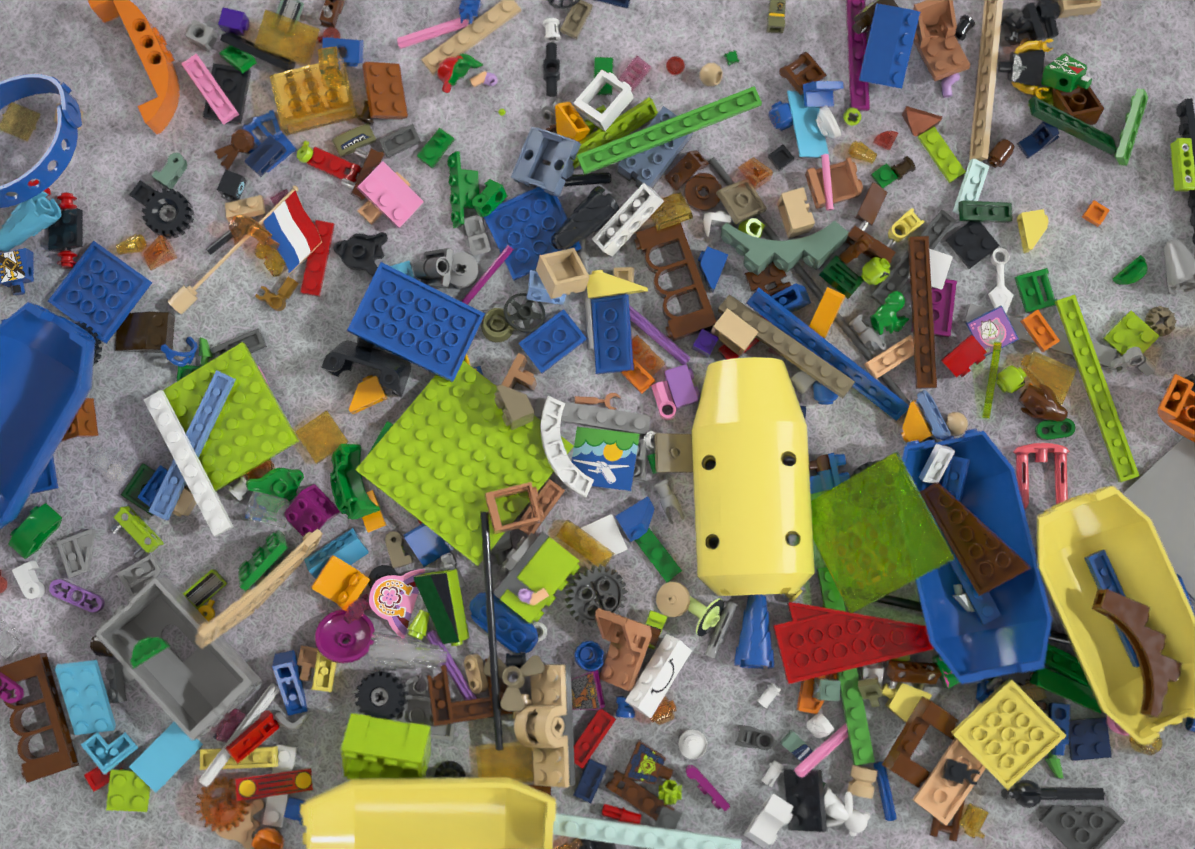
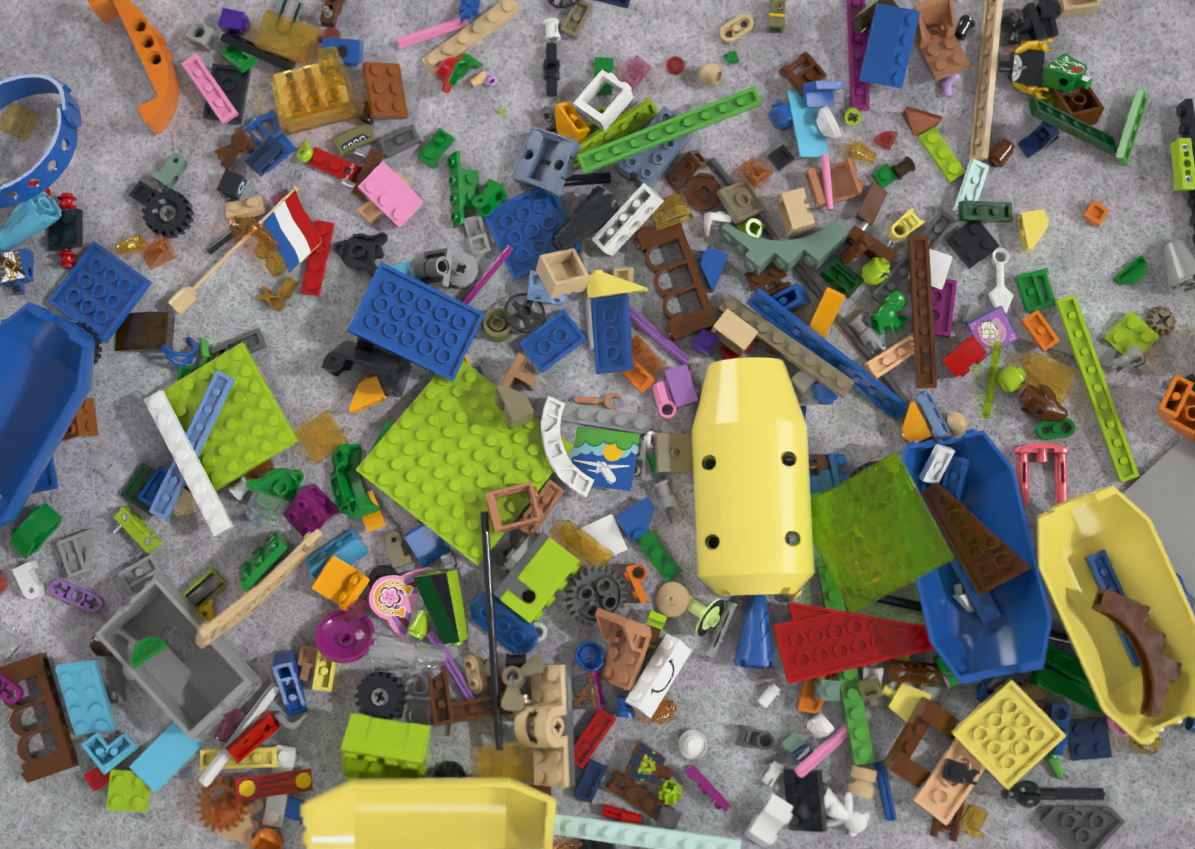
(532, 598): arm -> none
(638, 592): none -> orange plate
(735, 29): none -> tan plate

